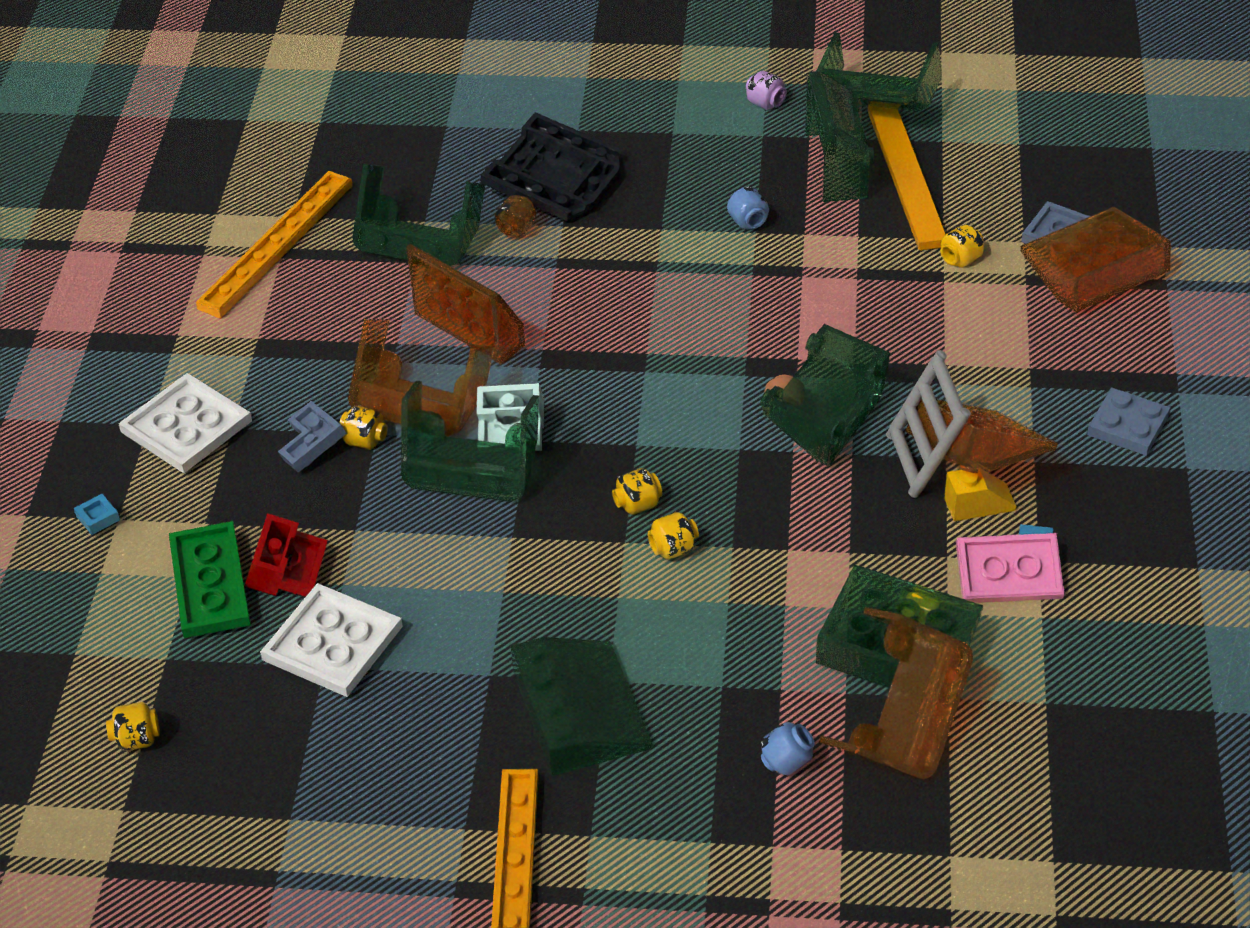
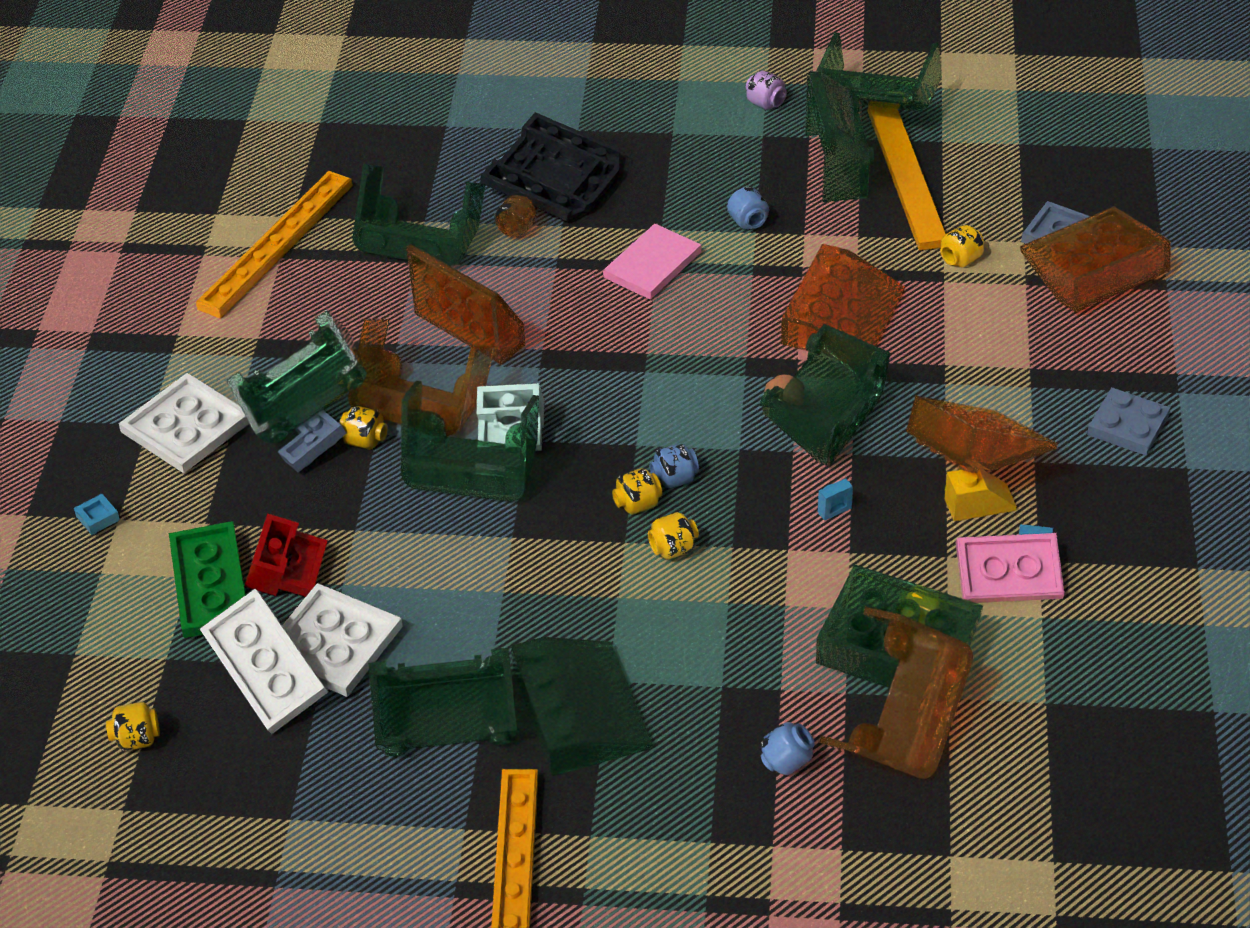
(263, 661): none -> white plate
(302, 383): none -> clear green windscreen
(443, 703): none -> clear green windscreen
(652, 261): none -> bright pink tile
(675, 465): none -> medium blue head
(835, 499): none -> dark azure plate
(841, 293): none -> clear orange slope
(945, 435): light grey bar -> none

